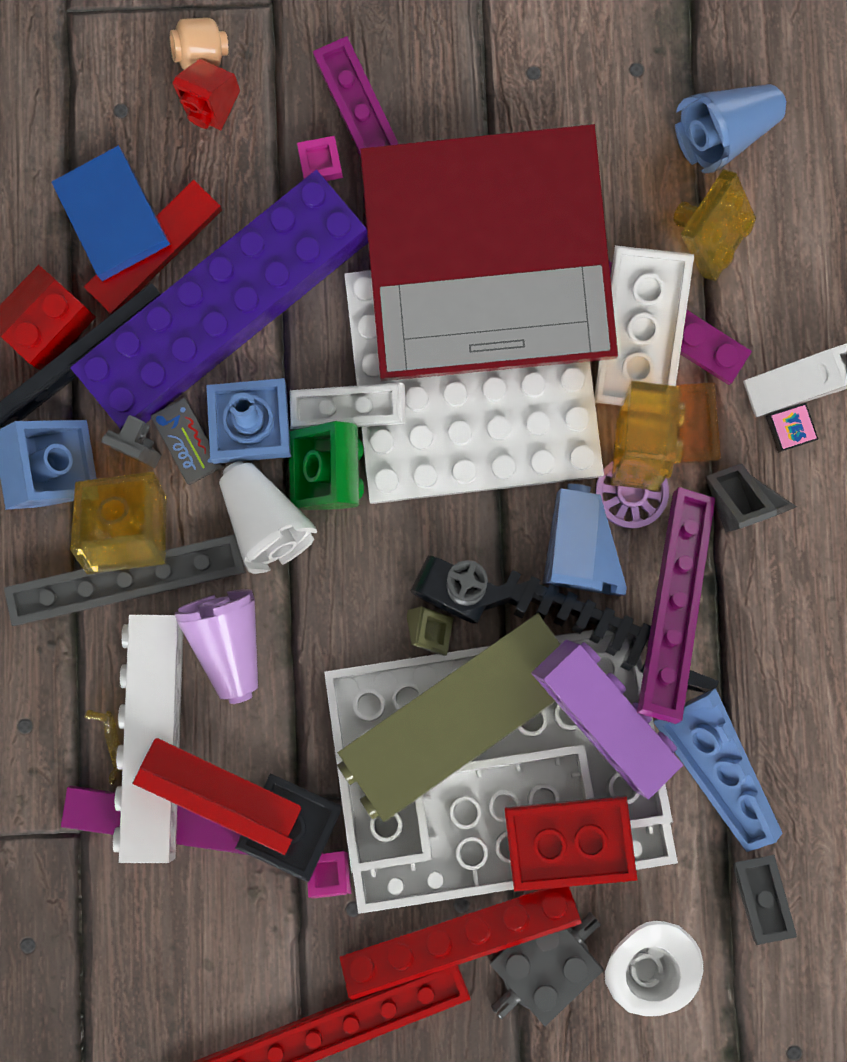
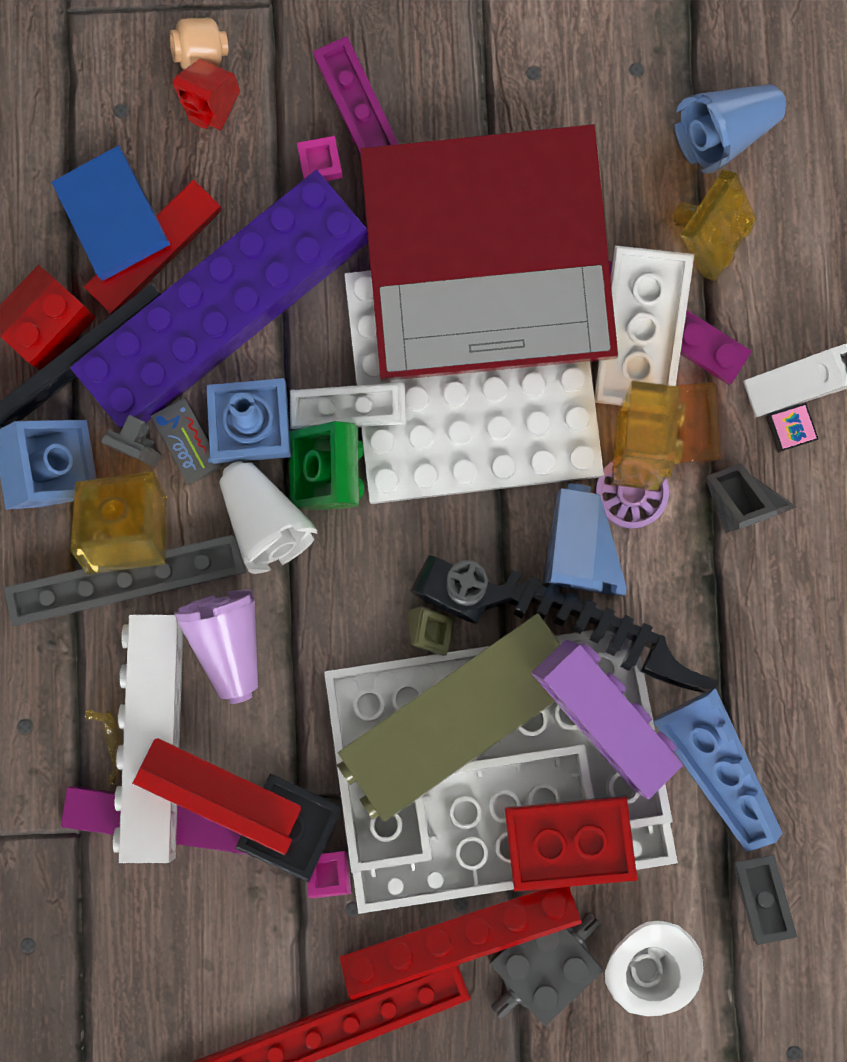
(676, 607): magenta plate -> none

